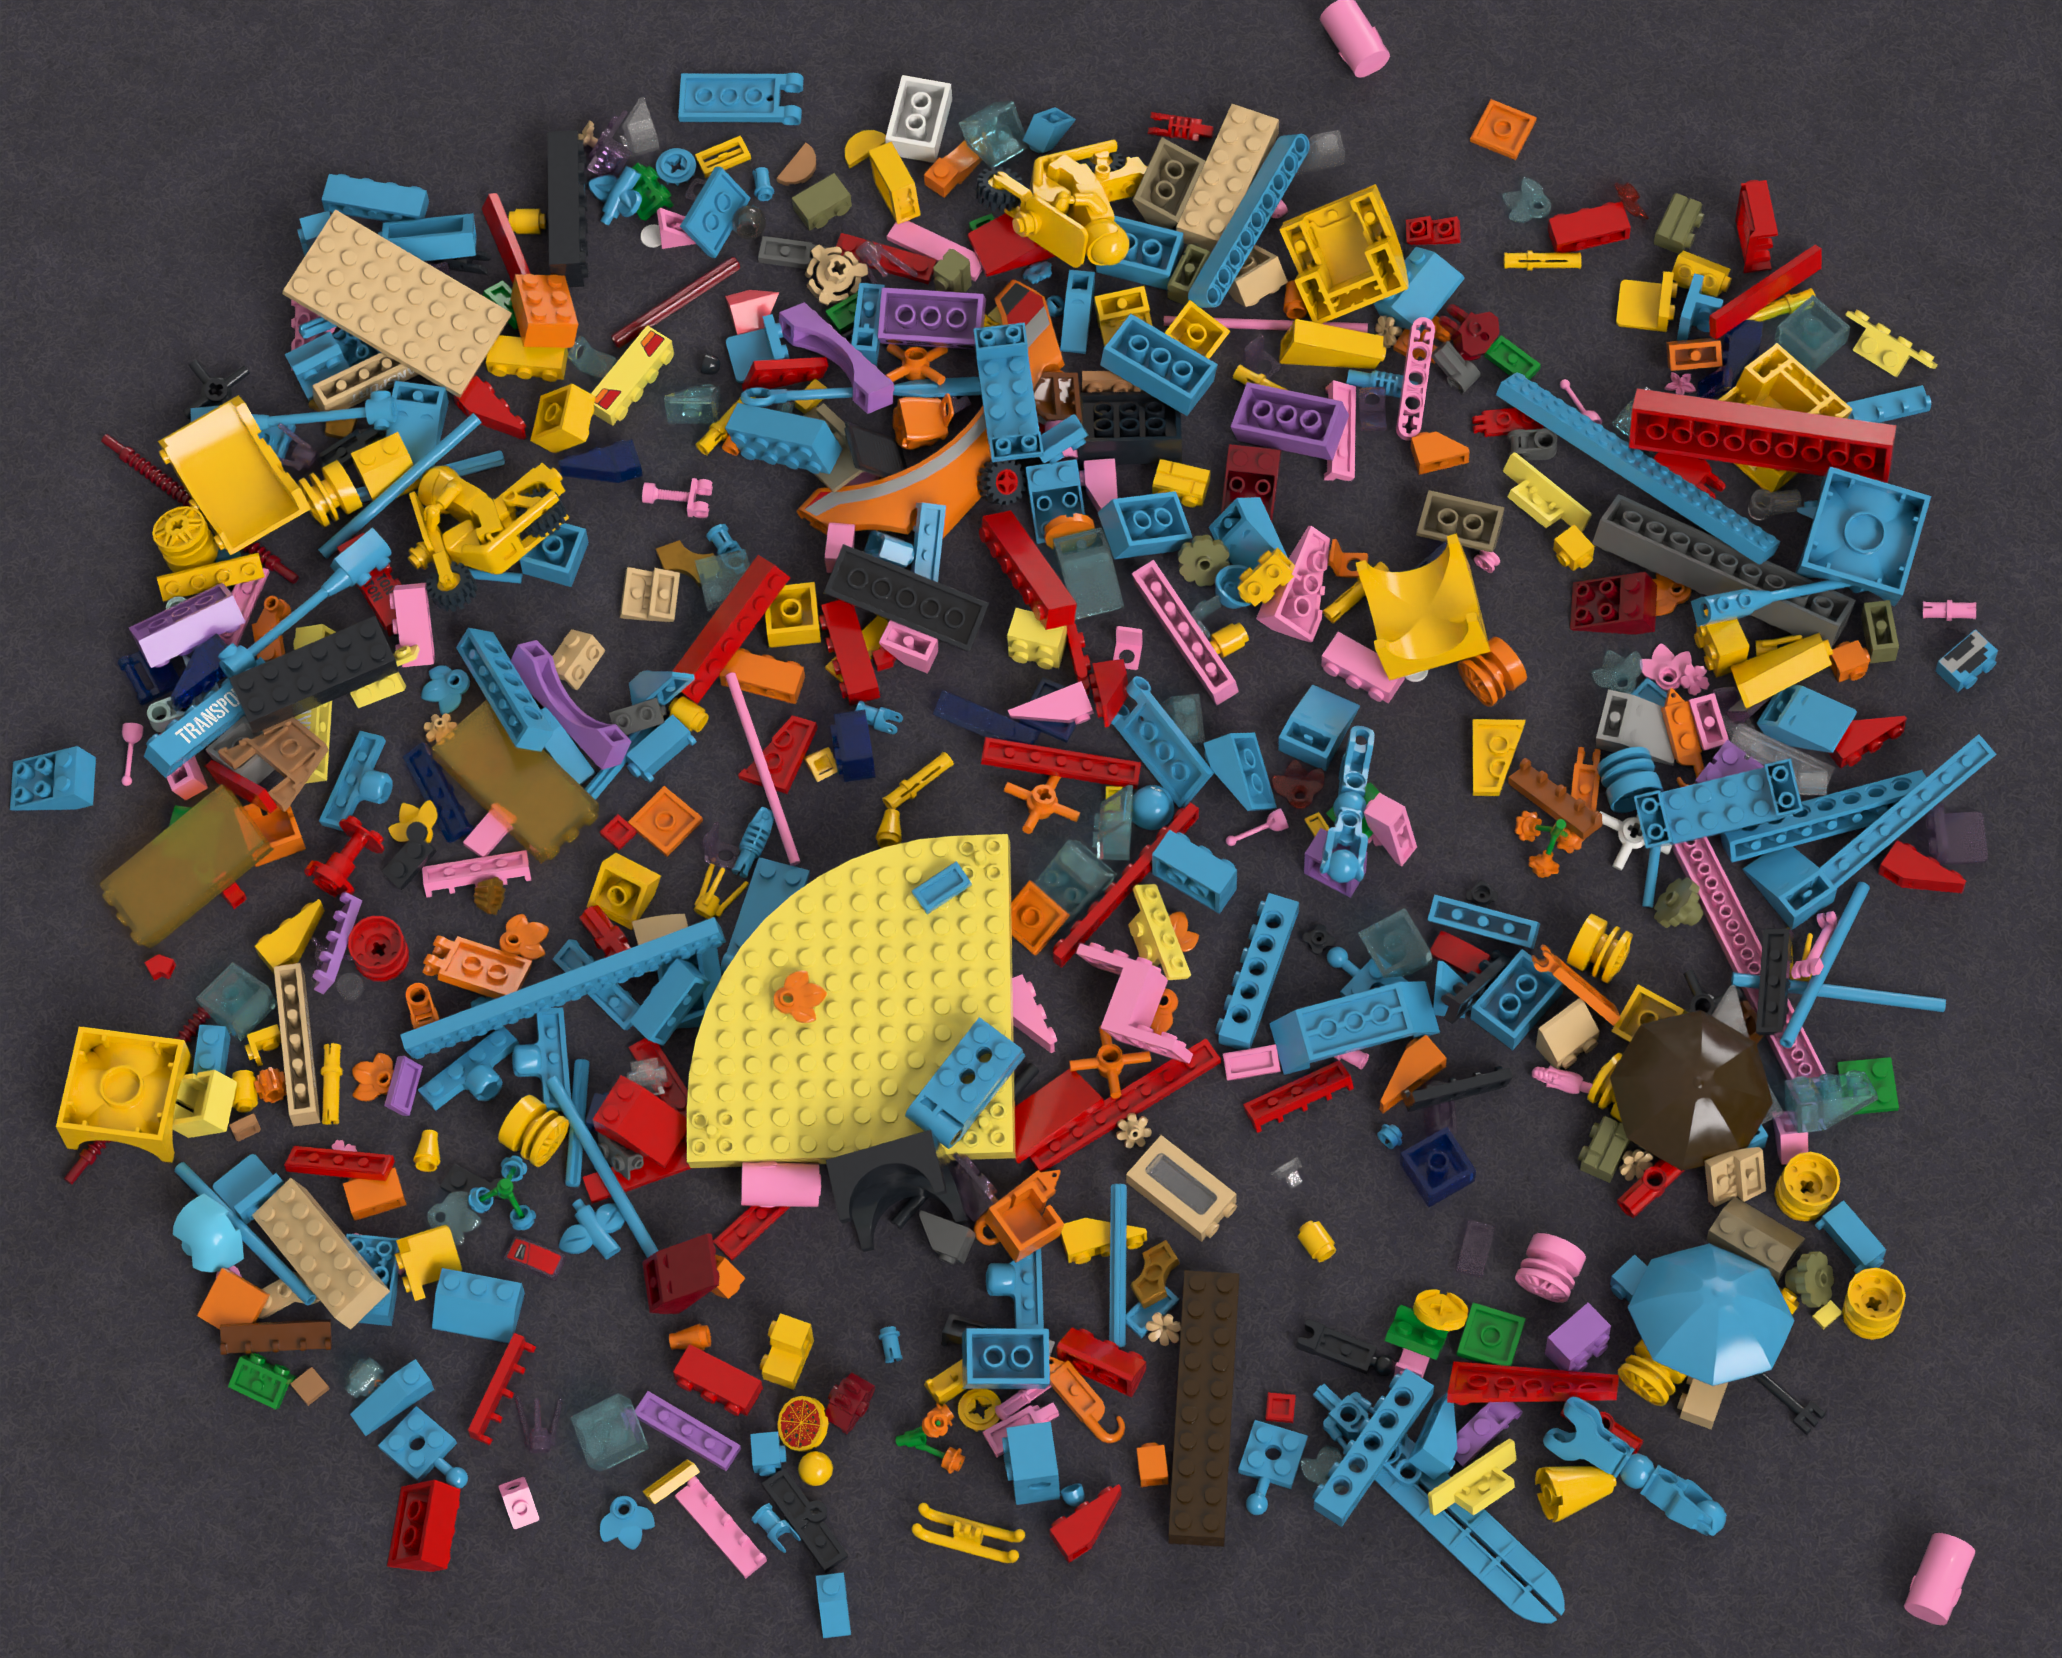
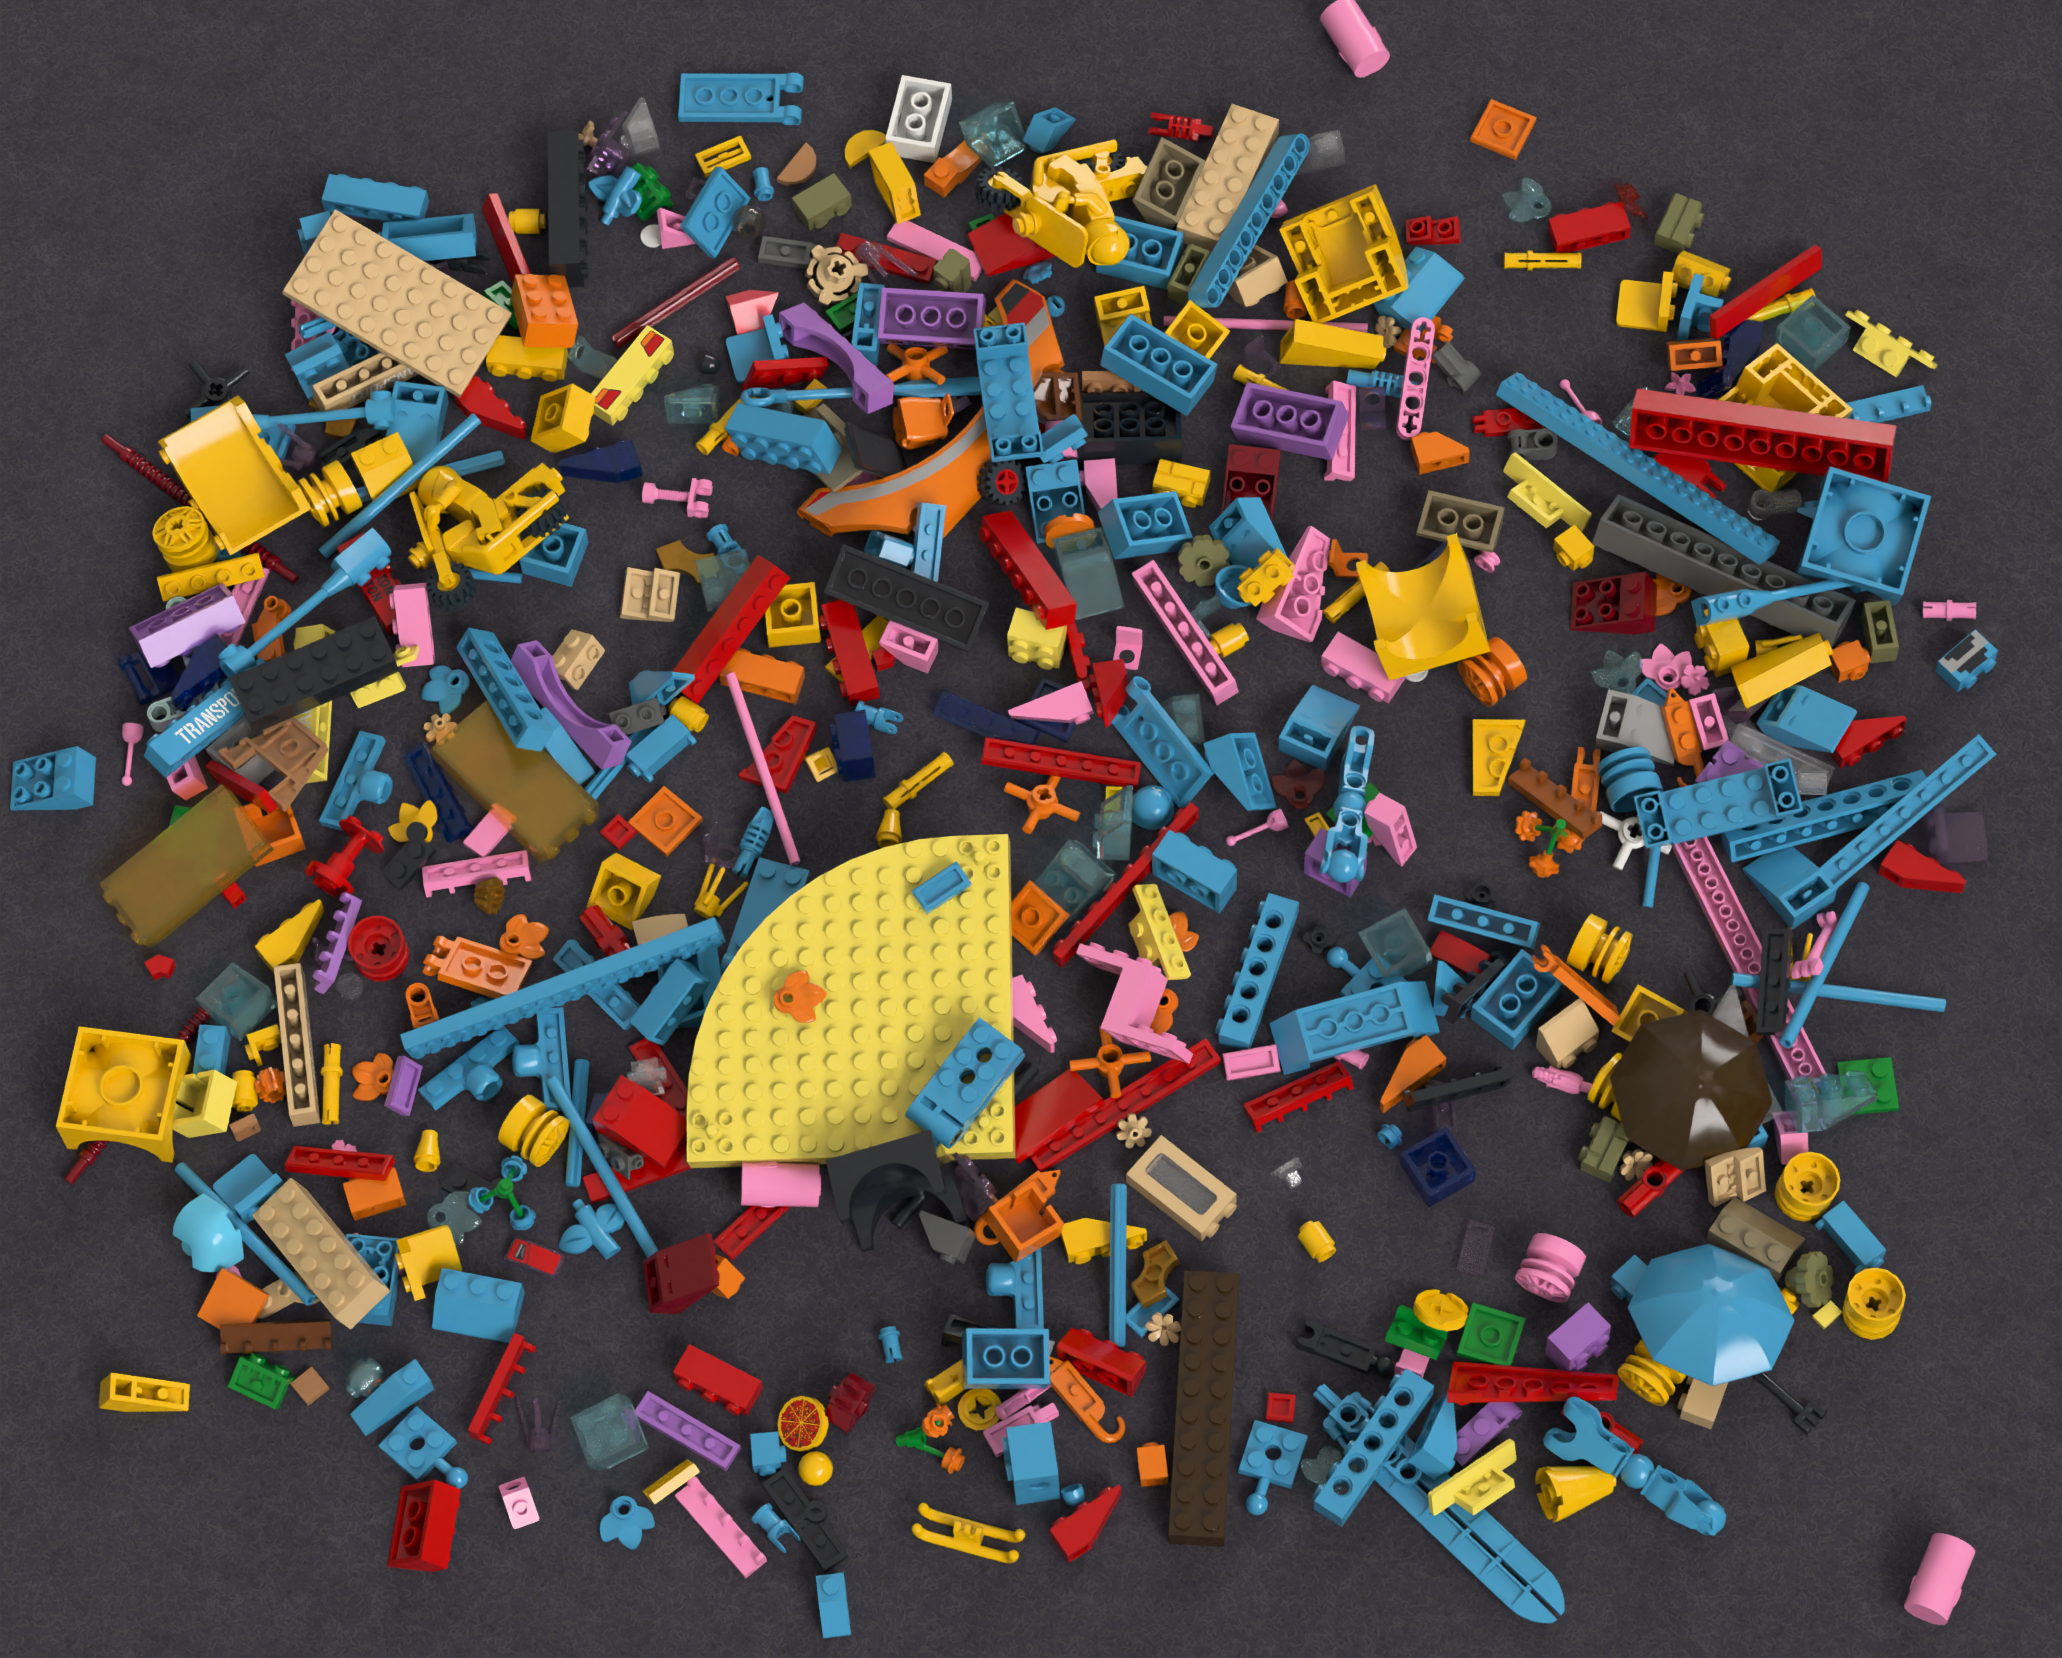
(142, 1394): none -> yellow slope
(672, 157): dark azure gear -> none
(696, 1335): orange cone -> none
(790, 1347): yellow brick -> none
(837, 536): bright pink slope -> none
(1077, 311): dark azure slope -> none
(1474, 332): dark red hinge -> none
(1511, 358): green plate -> none
(1679, 904): olive plant -> none
(1754, 223): red window -> none

